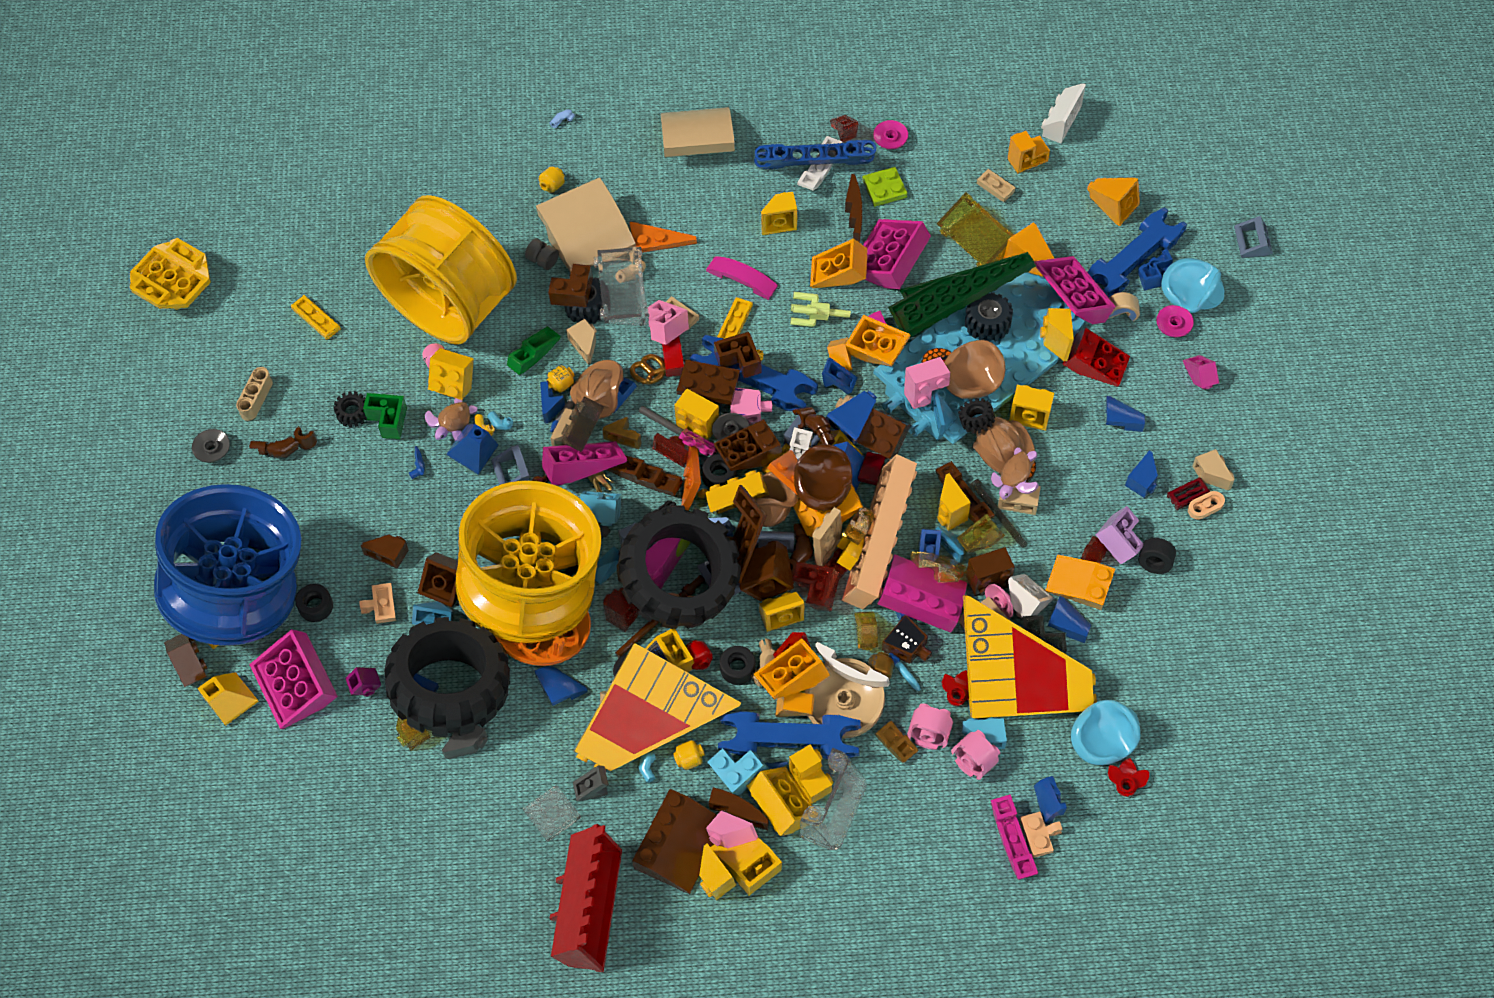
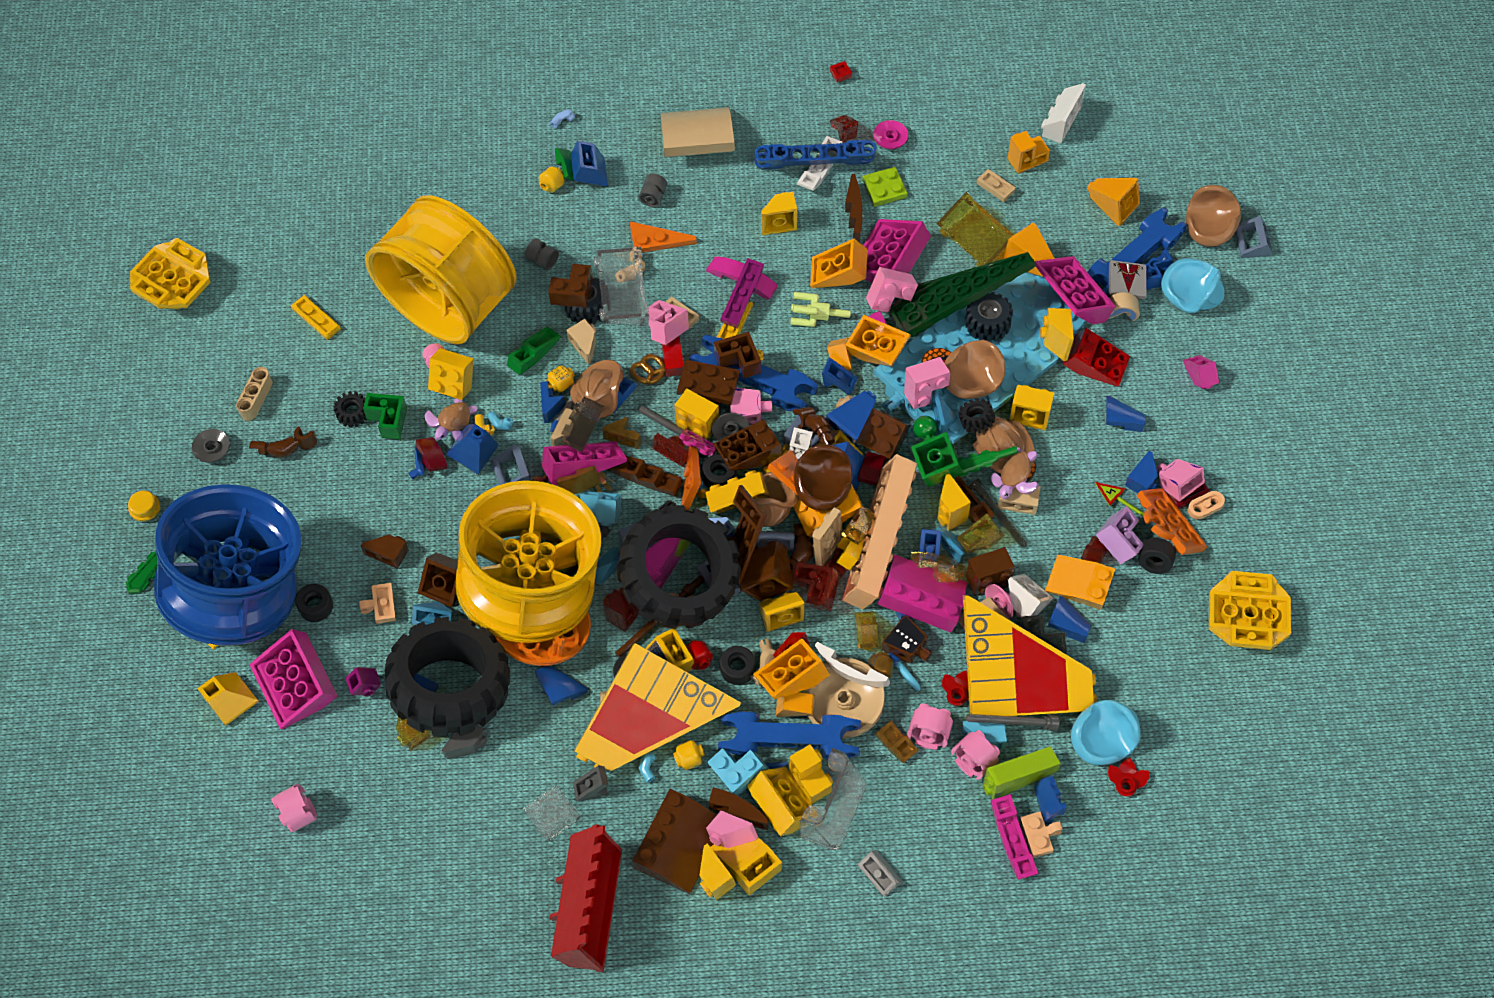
(140, 579): none -> green sword
(143, 506): none -> yellow piece
(183, 656): reddish brown brick -> none
(295, 808): none -> bright pink brick
(432, 454): none -> dark red slope
(563, 159): none -> green slope
(581, 481): none -> pearl gold slope
(583, 223): tan slope -> none
(588, 164): none -> blue slope
(652, 190): none -> dark grey wheel
(742, 293): none -> magenta plate
(840, 71): none -> red plate
(880, 873): none -> light grey slope
(889, 285): none -> bright pink brick
(934, 448): none -> green brick
(985, 459): none -> green sword
(1019, 772): none -> lime slope
(1049, 722): none -> dark grey piece
(1112, 493): none -> piece
(1127, 278): none -> light grey tile
(1169, 521): none -> orange plate
(1174, 315): dark pink dish -> none
(1180, 478): none -> bright pink torso
(1213, 215): none -> medium nougat piece
(1213, 471): tan slope -> none
(1251, 594): none -> yellow piece

